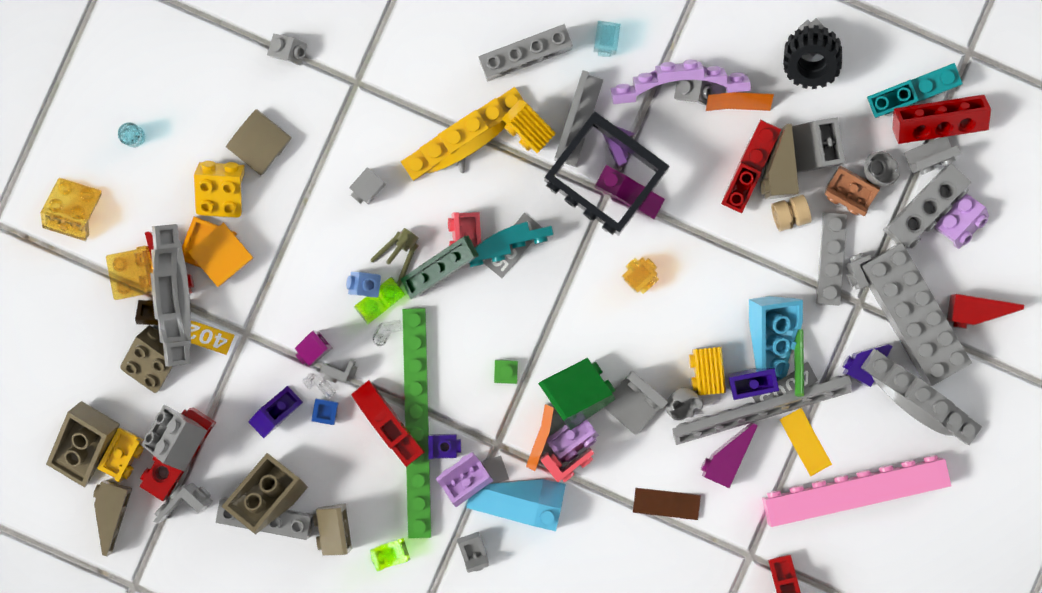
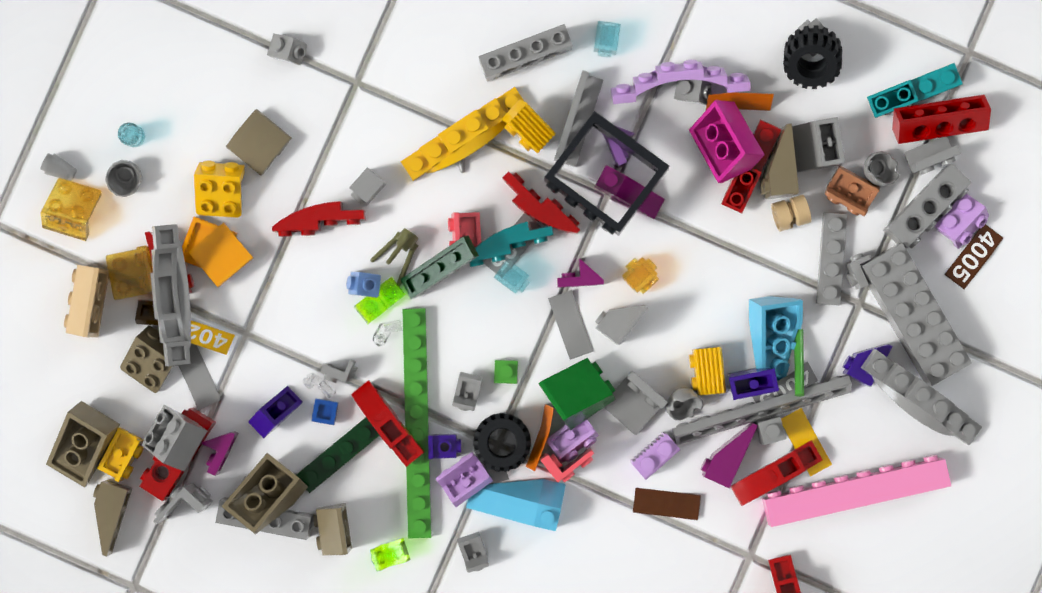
(57, 167): none -> light grey cone
(86, 301): none -> tan slope
(123, 178): none -> light grey hair
(199, 380): none -> light grey sticker
(223, 446): none -> magenta slope
(310, 218): none -> red slope
(312, 348): magenta slope -> none
(338, 454): none -> dark green plate
(467, 391): none -> light grey bracket
(509, 461): none -> black tyre
(512, 277): none -> clear light blue brick
(546, 213): none -> red slope
(570, 324): none -> light grey sticker
(587, 277): none -> magenta slope
(619, 322): none -> light grey slope
(655, 455): none -> lavender brick
(726, 141): none -> dark pink slope
(770, 430): none -> light grey brick
(776, 473): none -> red slope
(972, 310): red slope -> none
(974, 256): none -> reddish brown sticker

